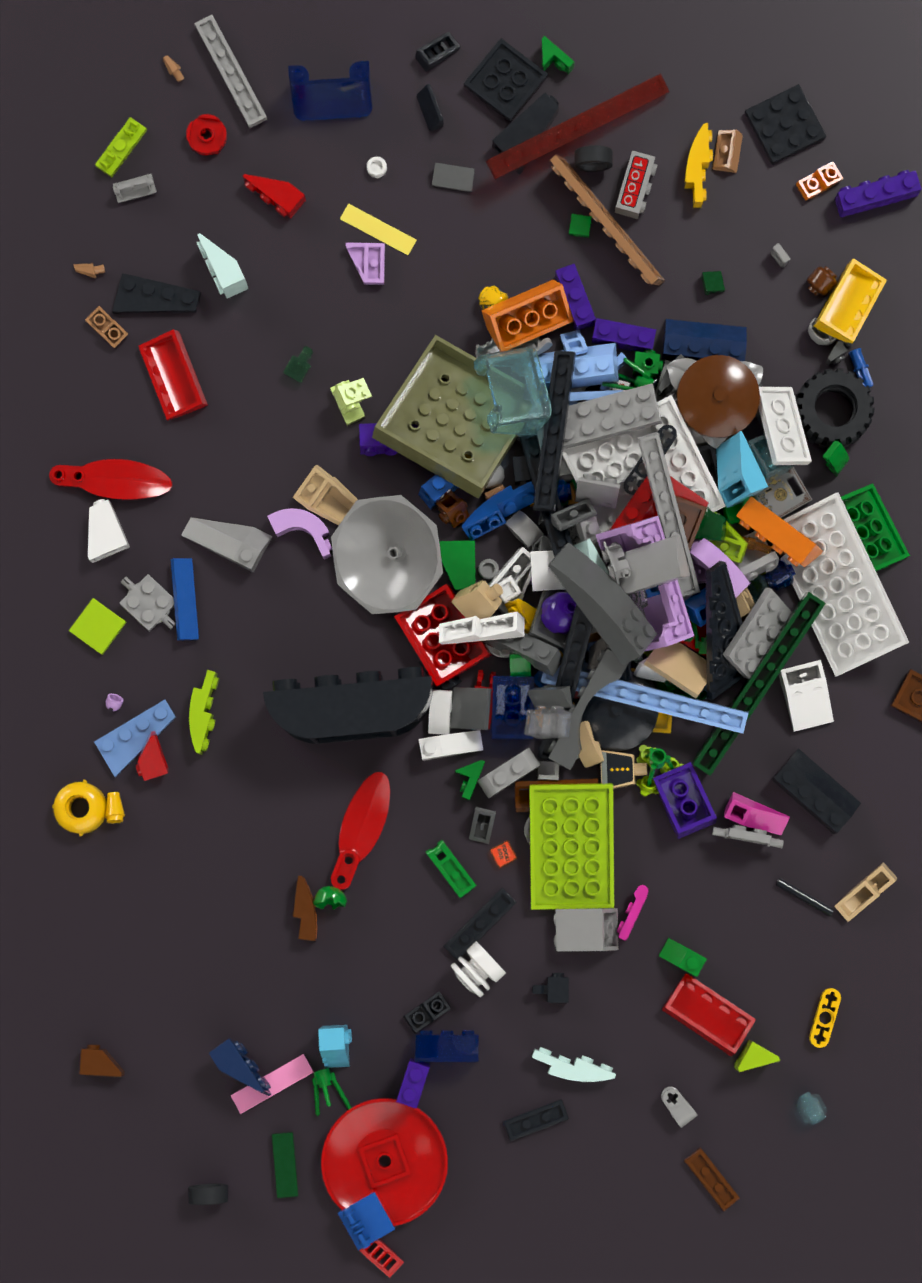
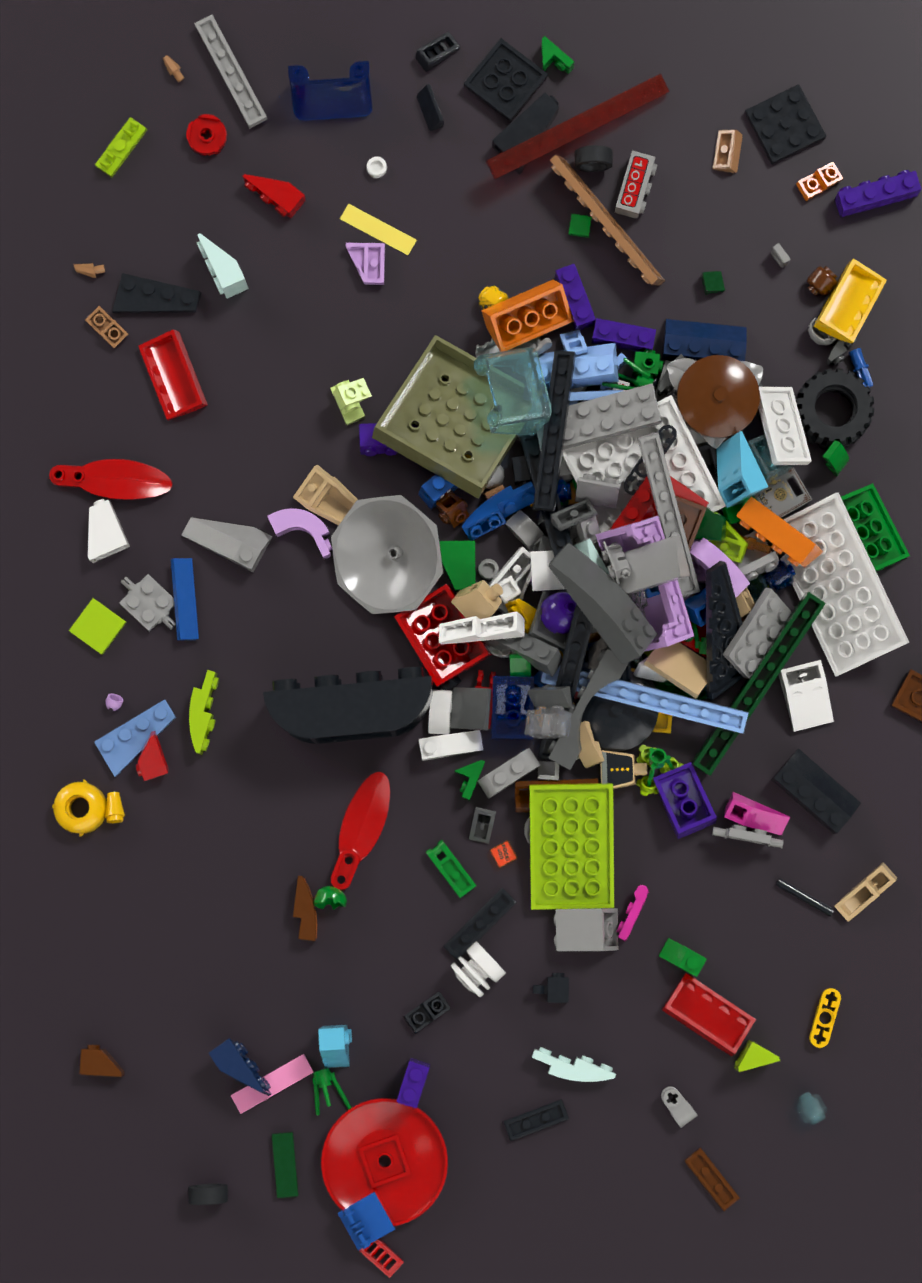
(134, 188): light grey hinge -> none
(297, 366): clear green plate -> none
(447, 1046): clear blue slope -> none
(453, 177): dark grey slope -> none
(699, 158): yellow slope -> none

